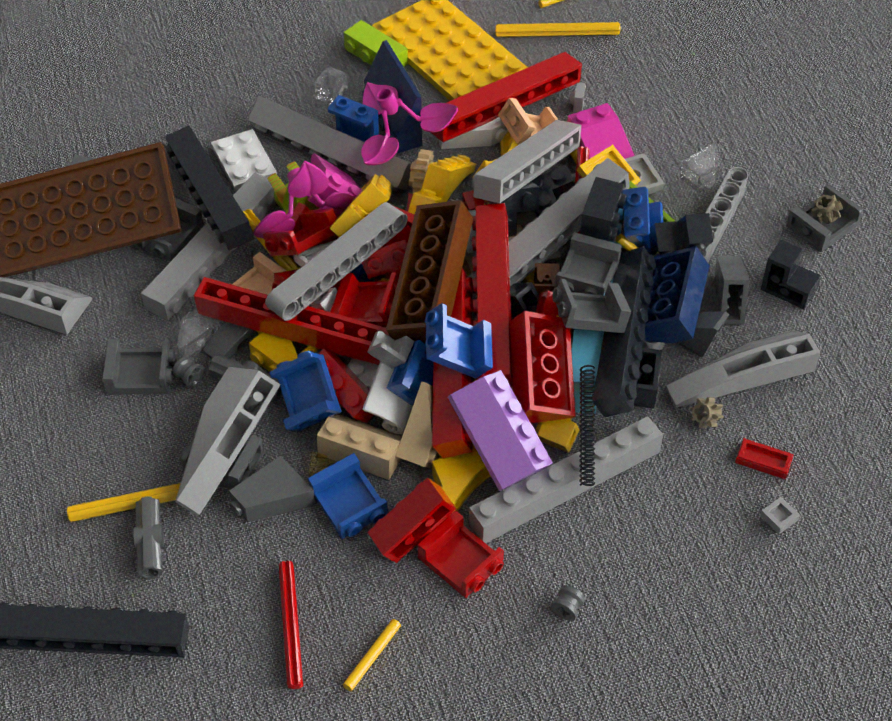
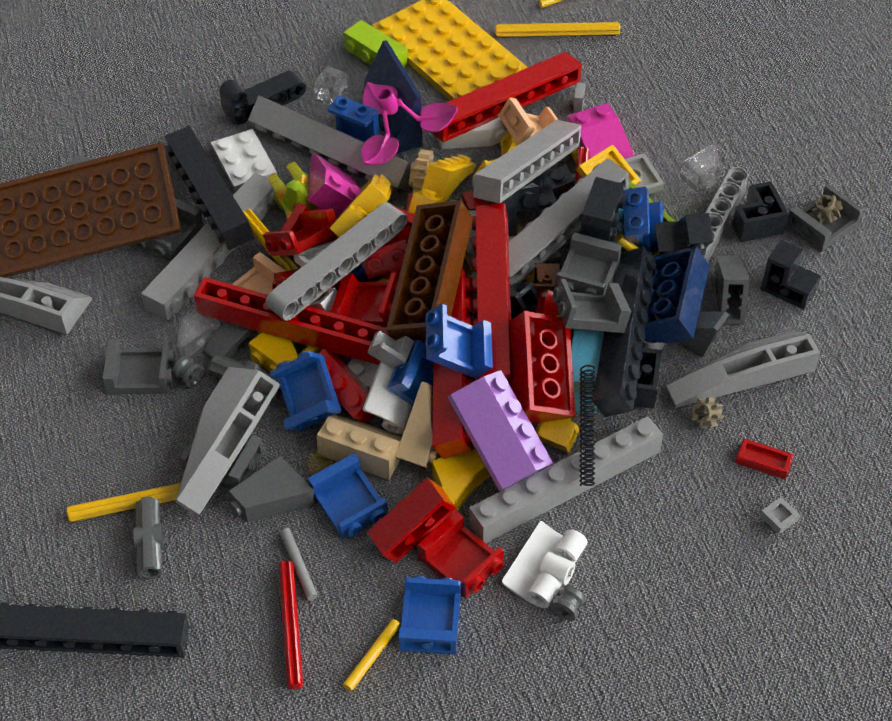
(239, 103): none -> black beam
(298, 564): none -> light grey bar
(302, 183): dark pink plant -> none
(430, 615): none -> blue panel
(544, 564): none -> white panel
(761, 215): none -> black brick

